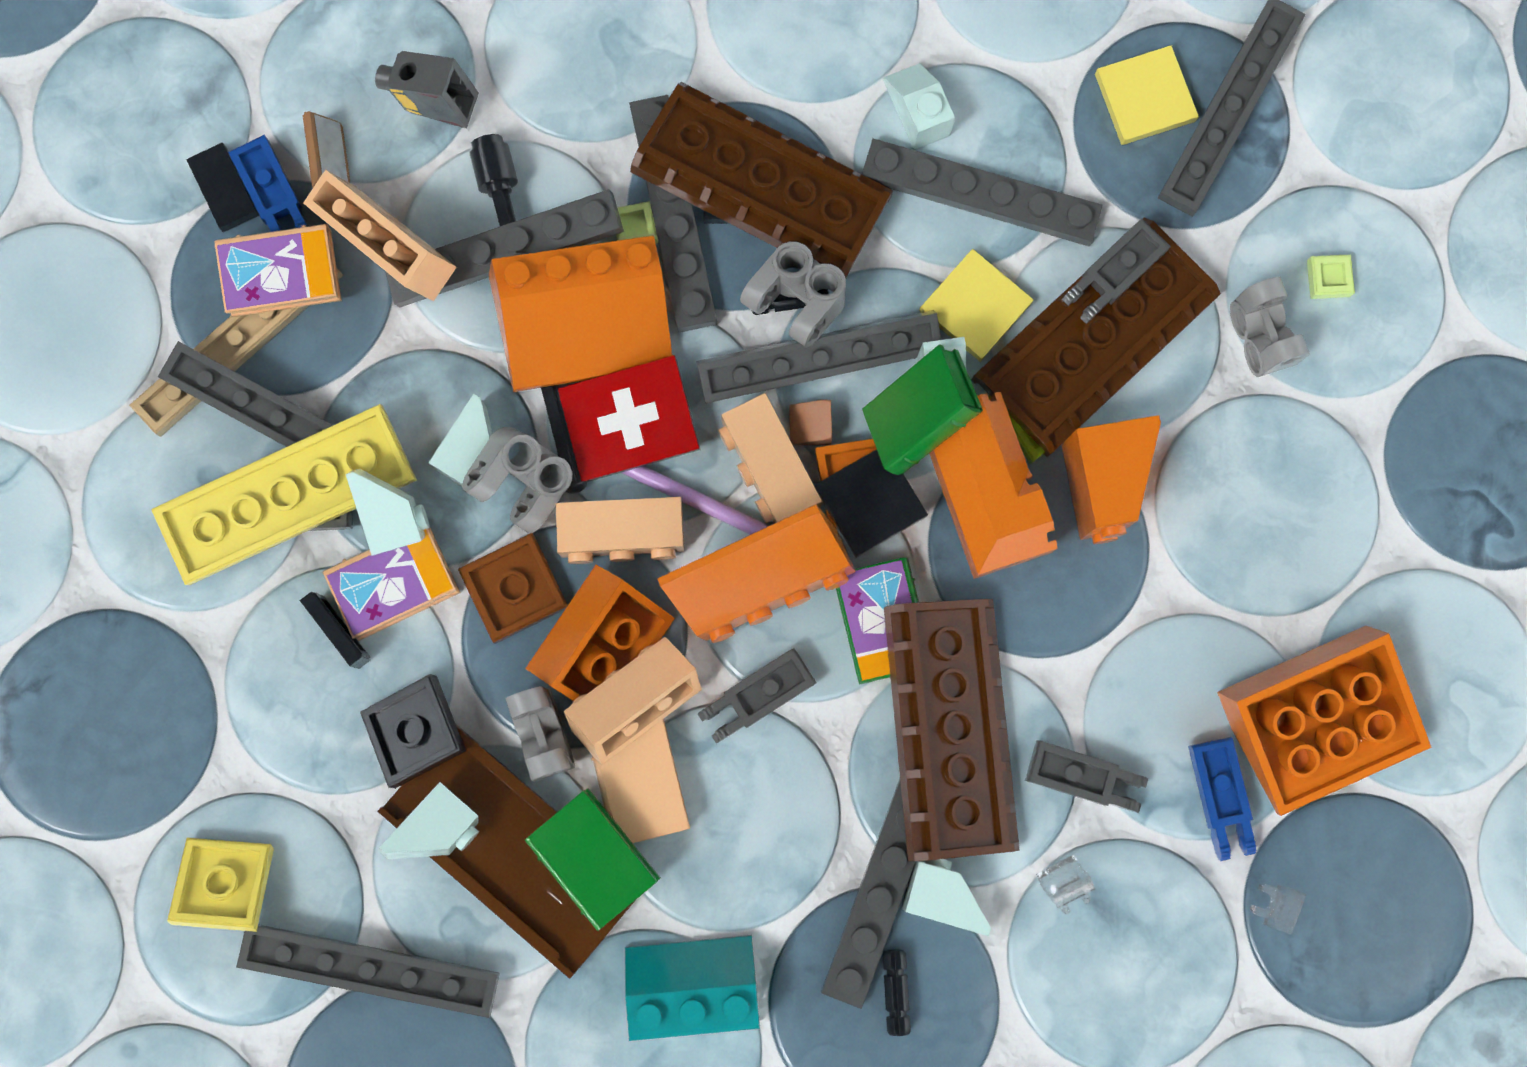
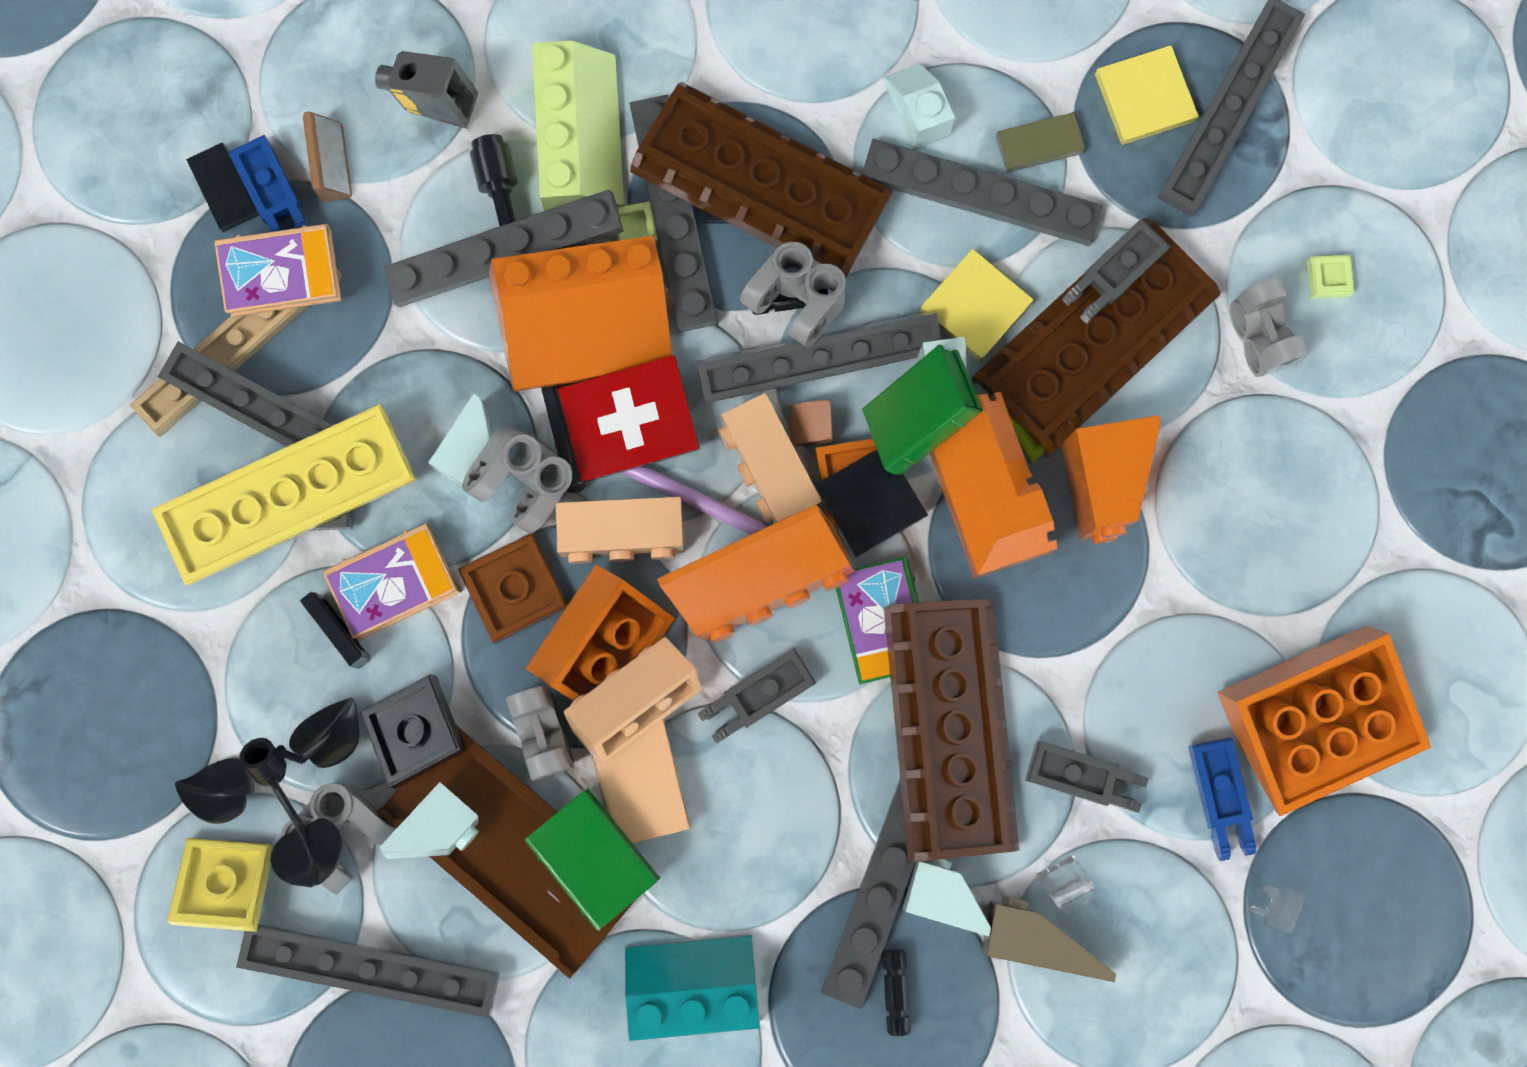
(220, 790): none -> black plant
(356, 811): none -> light grey piece
(379, 235): light nougat brick -> none
(386, 513): light aqua slope -> none
(576, 122): none -> yellowish green slope
(1033, 940): none -> dark tan slope
(1040, 142): none -> olive tile

